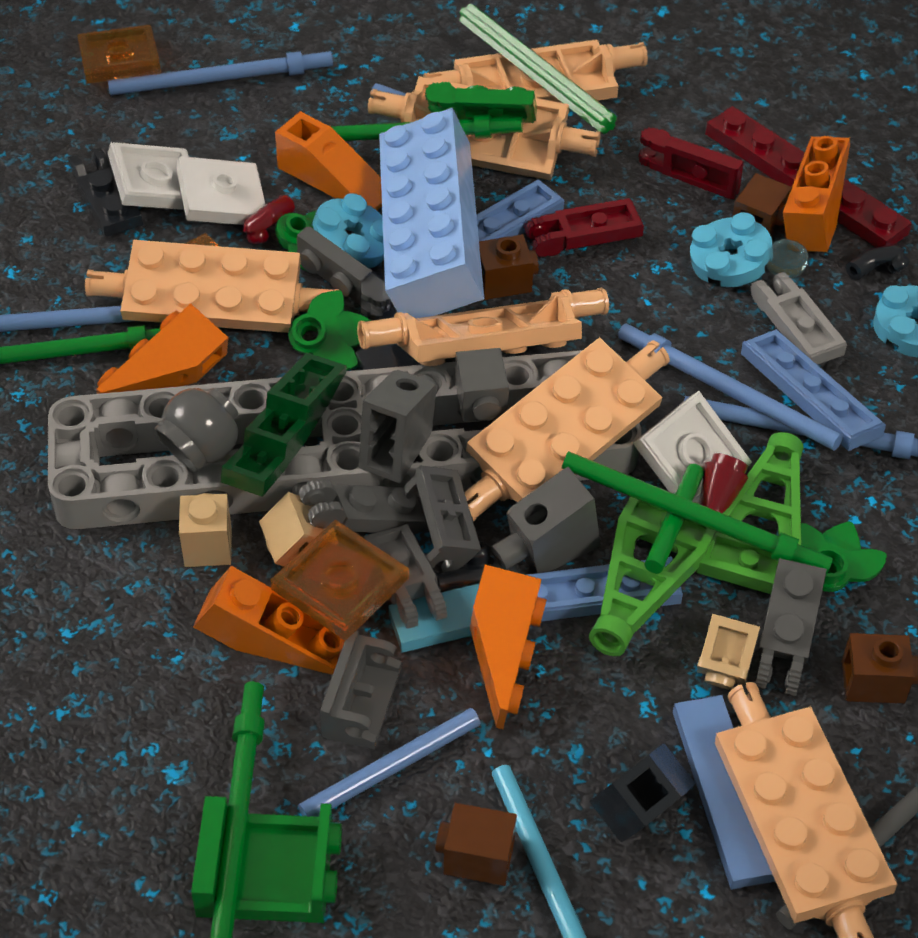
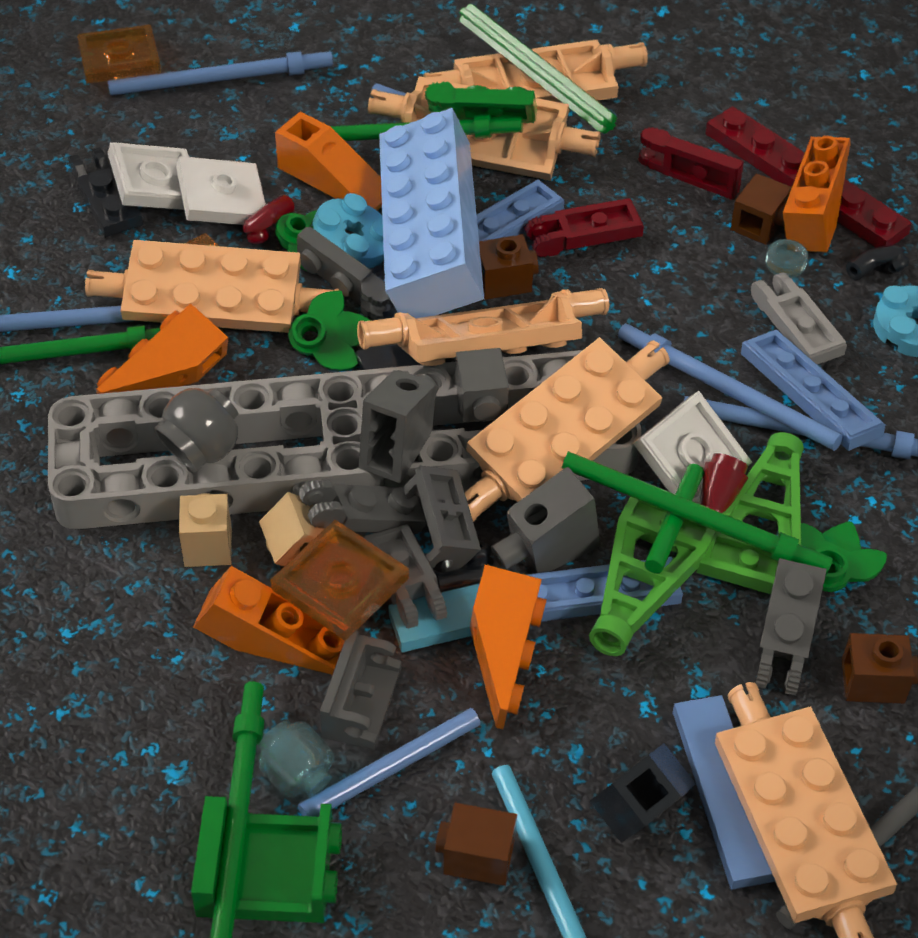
(284, 425): dark green slope -> none
(295, 759): none -> clear light blue head
(727, 652): tan bracket -> none
(737, 232): medium azure plate -> none

